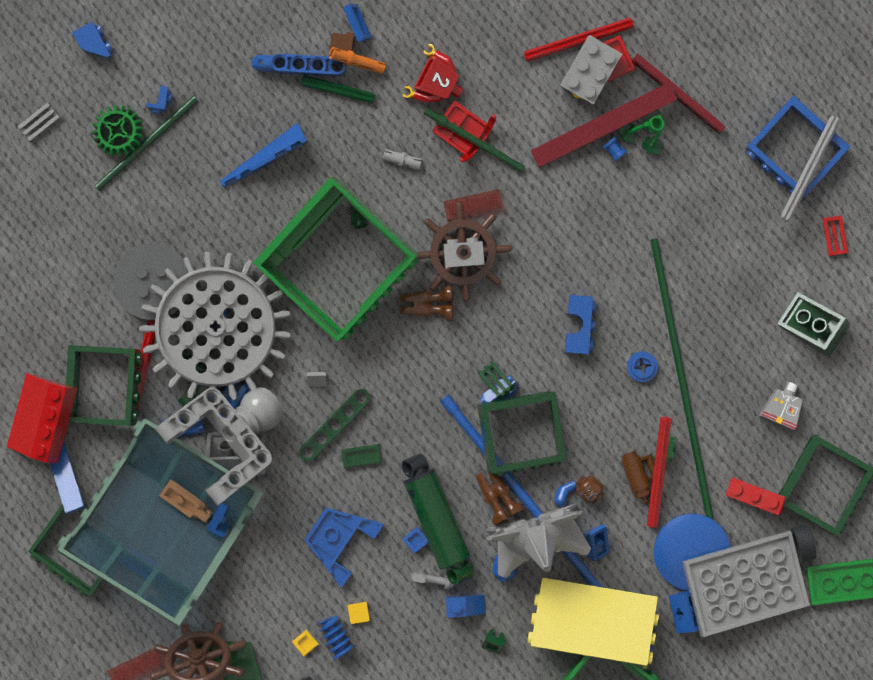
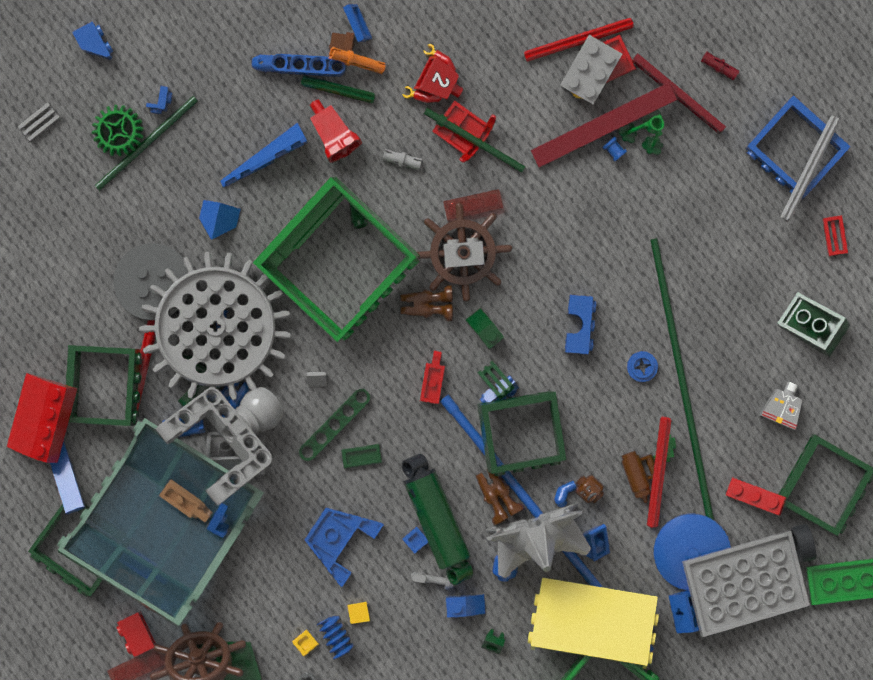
(136, 634): none -> red brick
(218, 218): none -> blue slope
(335, 135): none -> piece
(432, 380): none -> red plate
(484, 328): none -> dark green slope
(720, 65): none -> dark red pin

